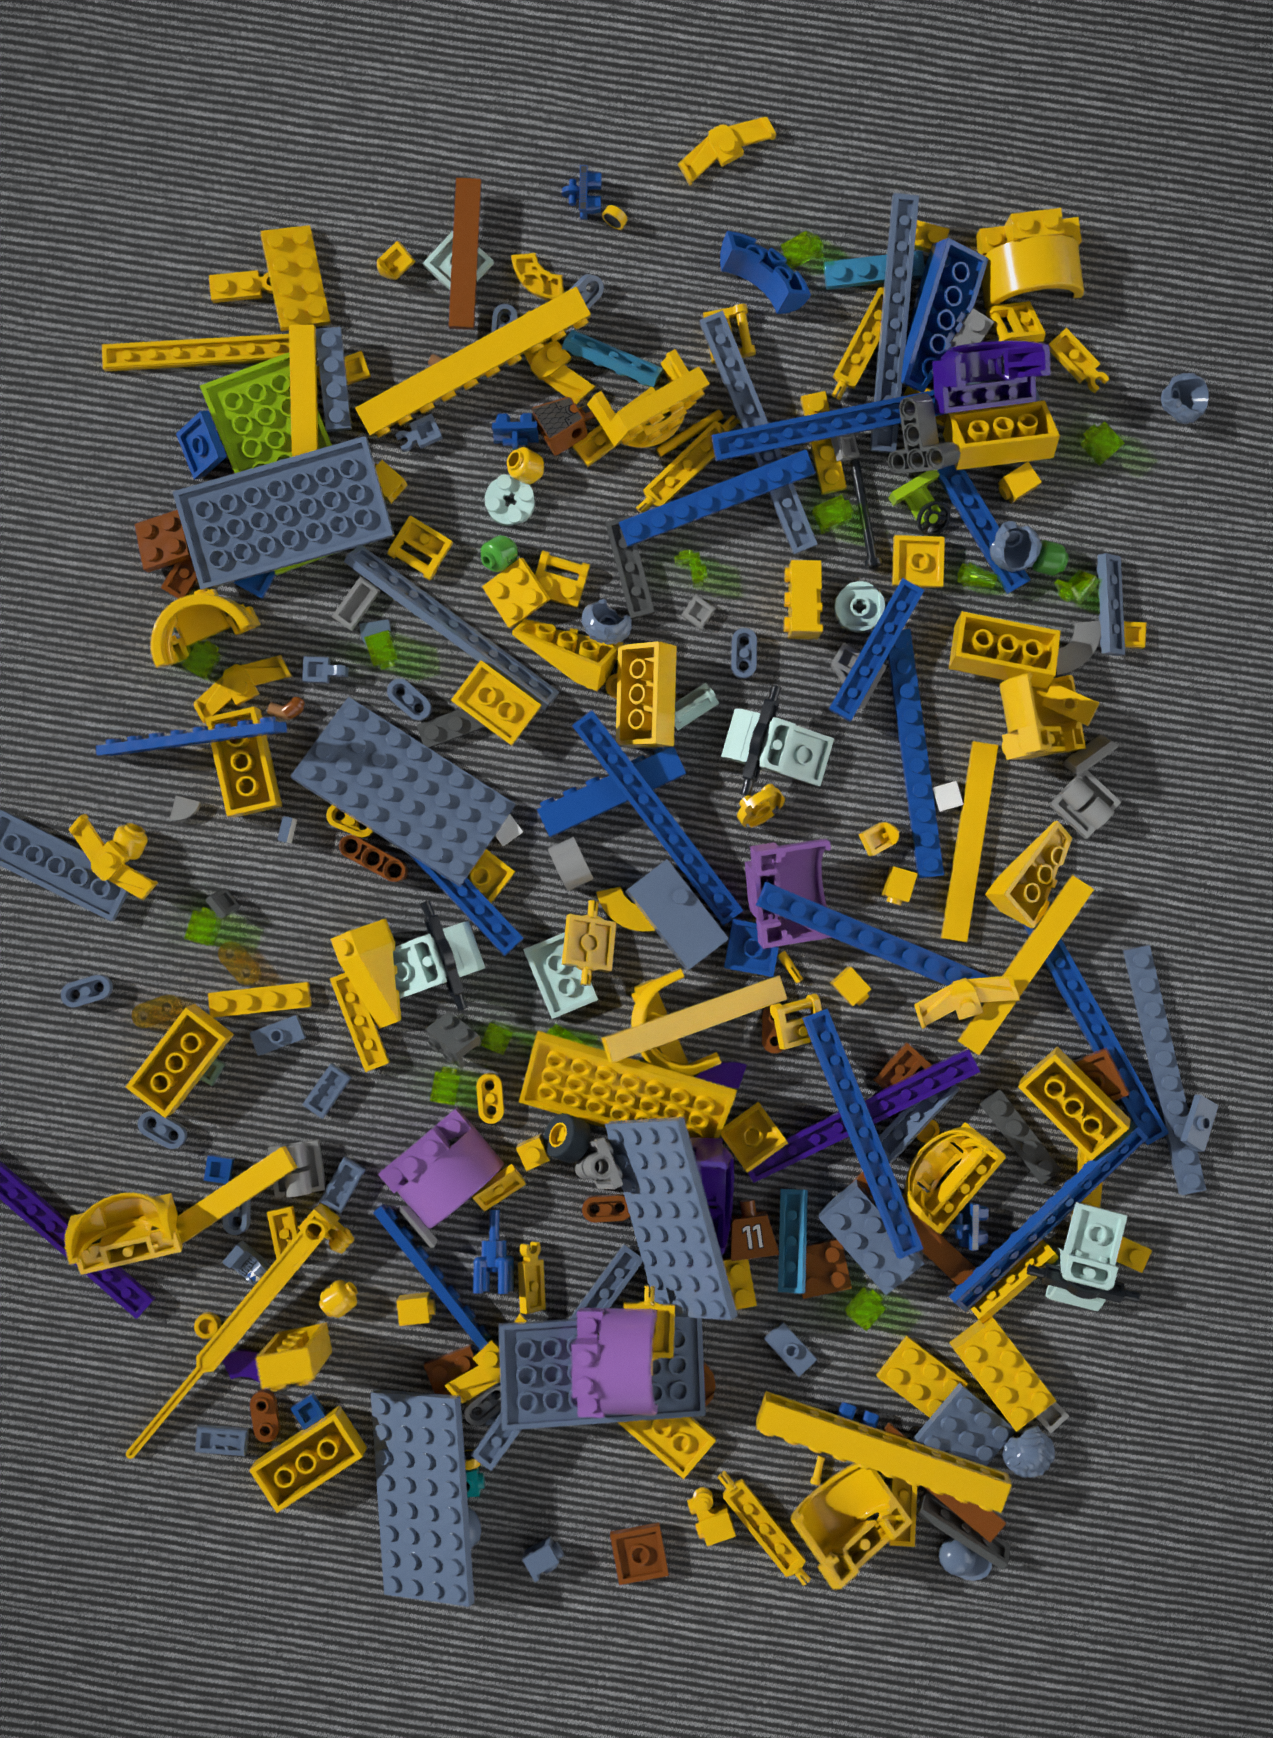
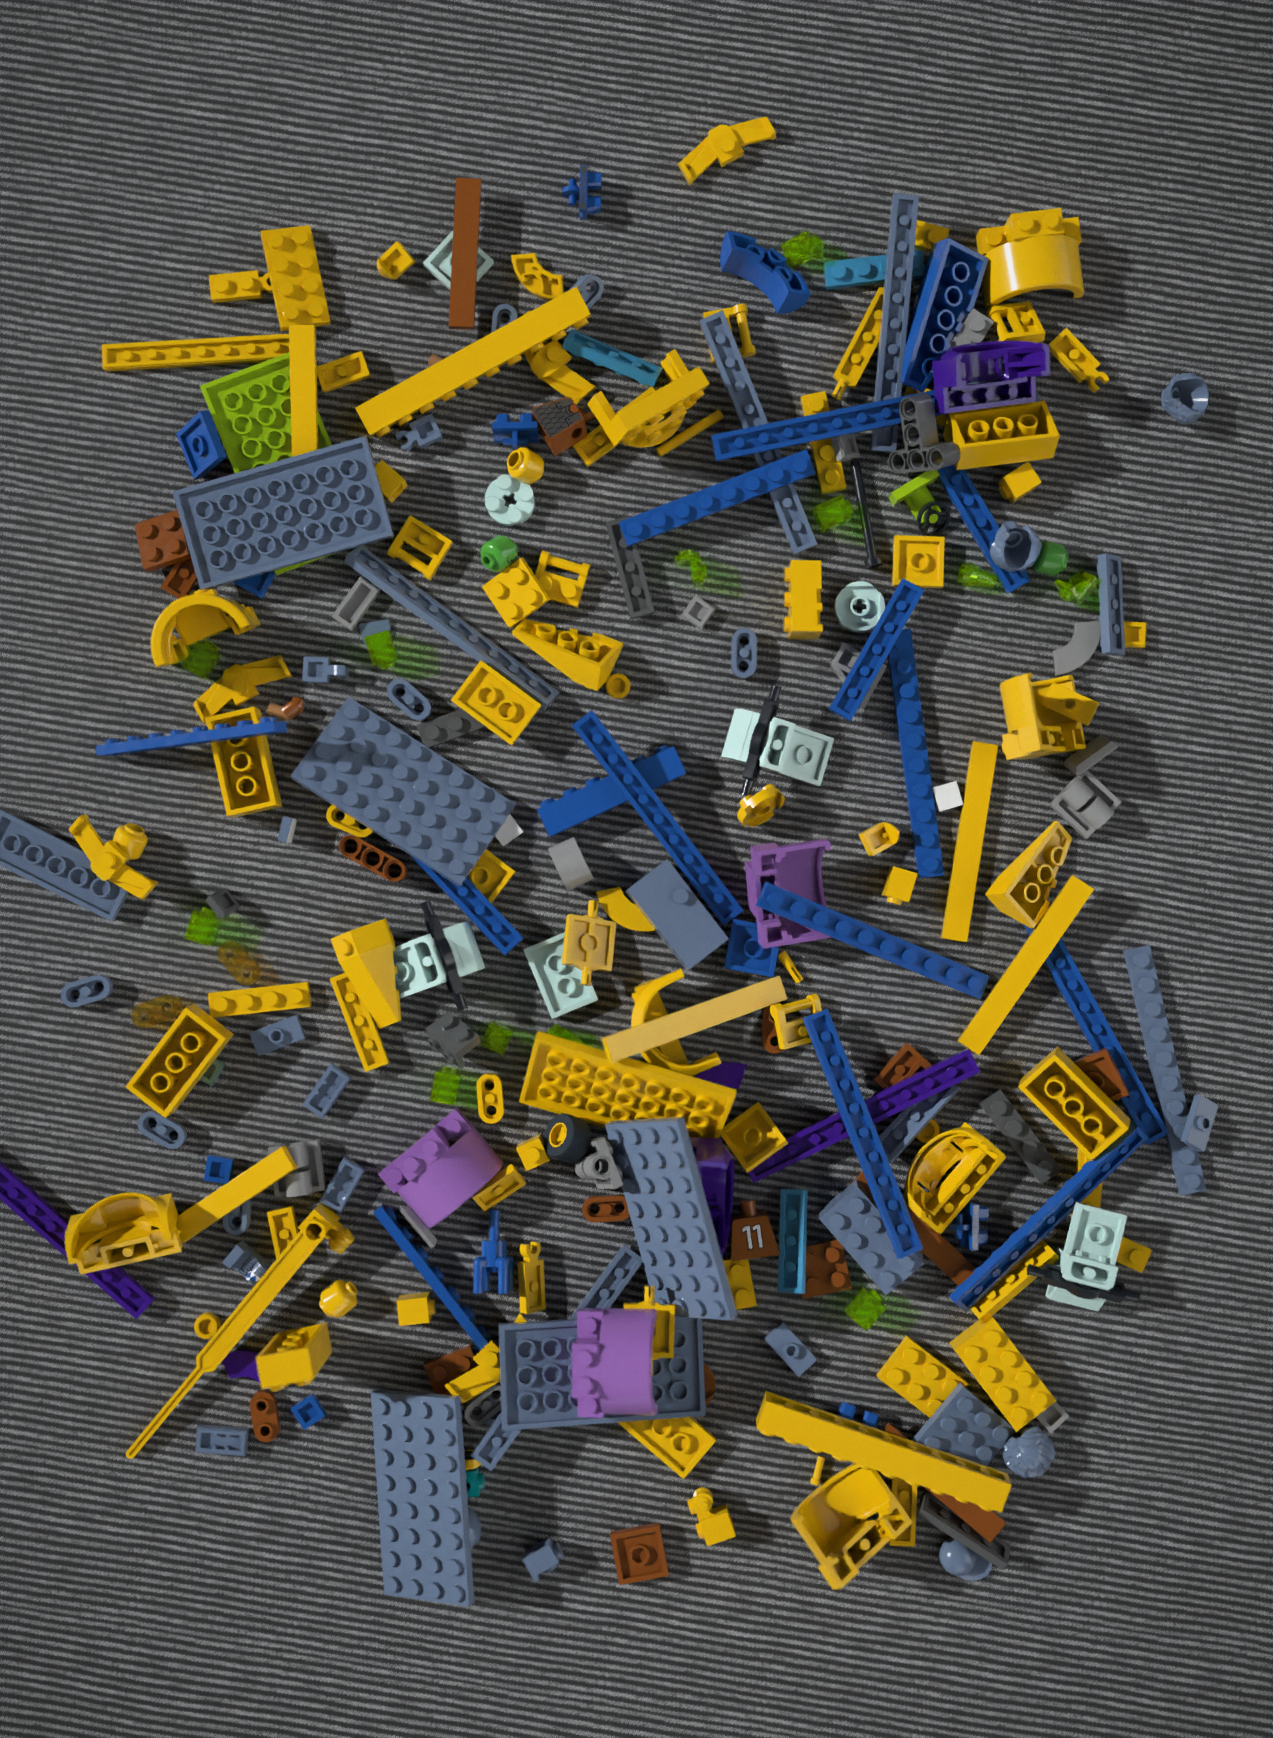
(184, 808): light grey tile -> none
(308, 1459): yellow brick -> none
(333, 379): sand blue plate -> none
(604, 623): sand blue hair -> none
(614, 217): yellow tile -> none
(646, 695): yellow brick -> none
(684, 467): yellow plate -> none
(694, 705): light aqua hinge -> none
(764, 1528): yellow plate -> none
(851, 986): yellow brick -> none
(965, 998): yellow plate -> none
(1004, 649): yellow brick -> none
(1101, 442): clear neon green brick -> none

